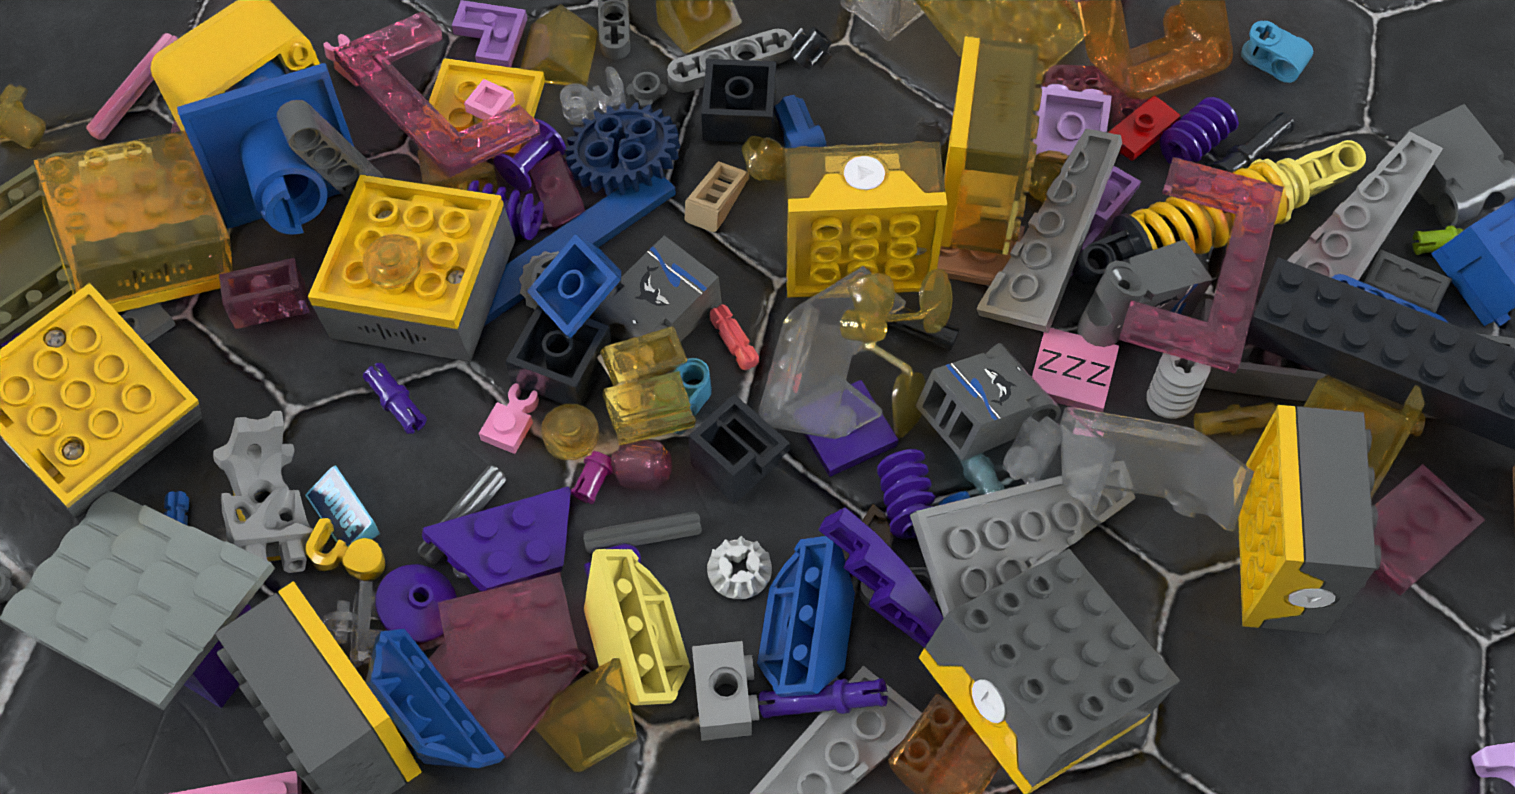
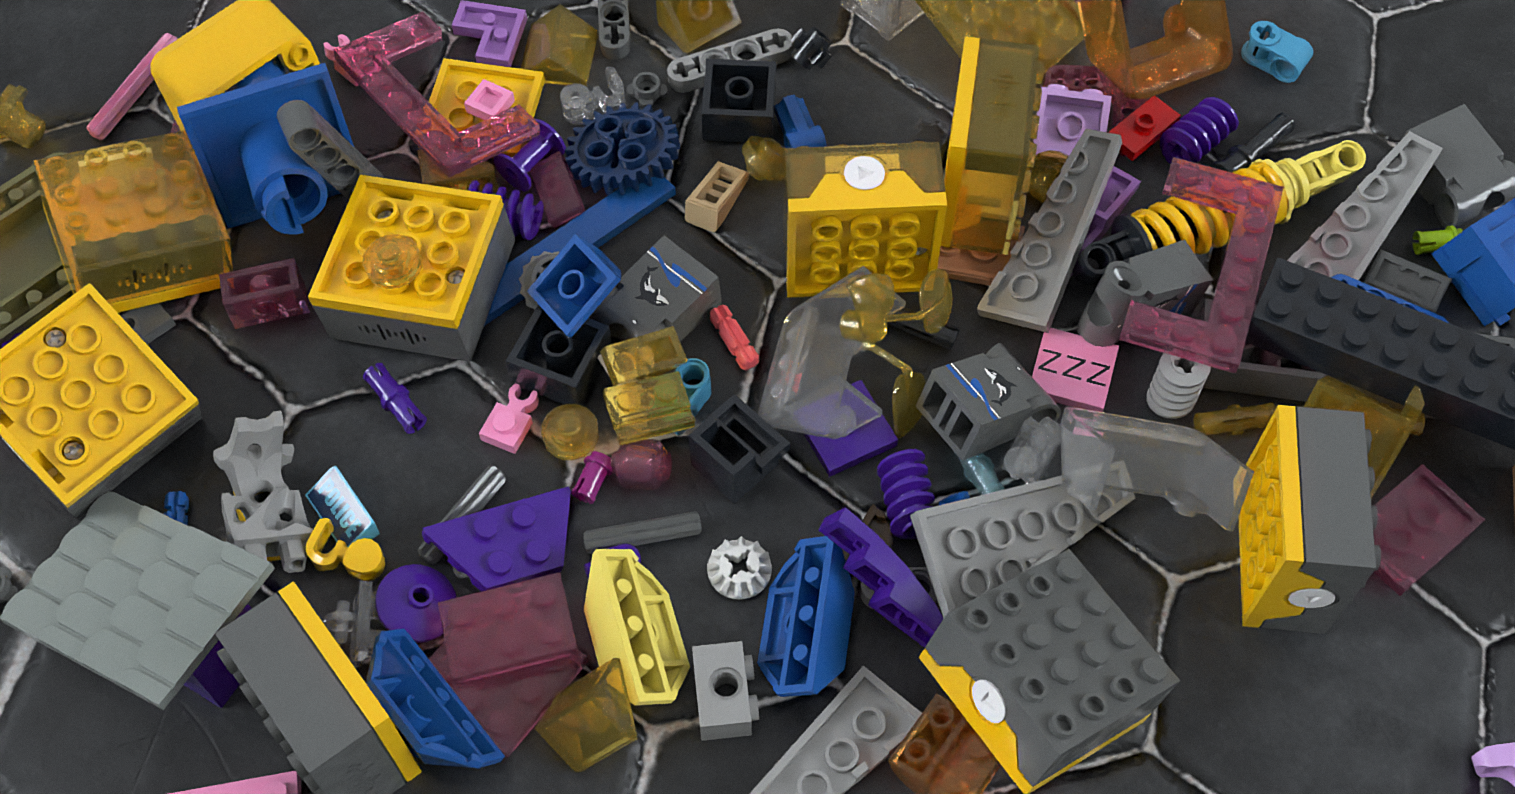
(839, 697): dark purple pin -> none

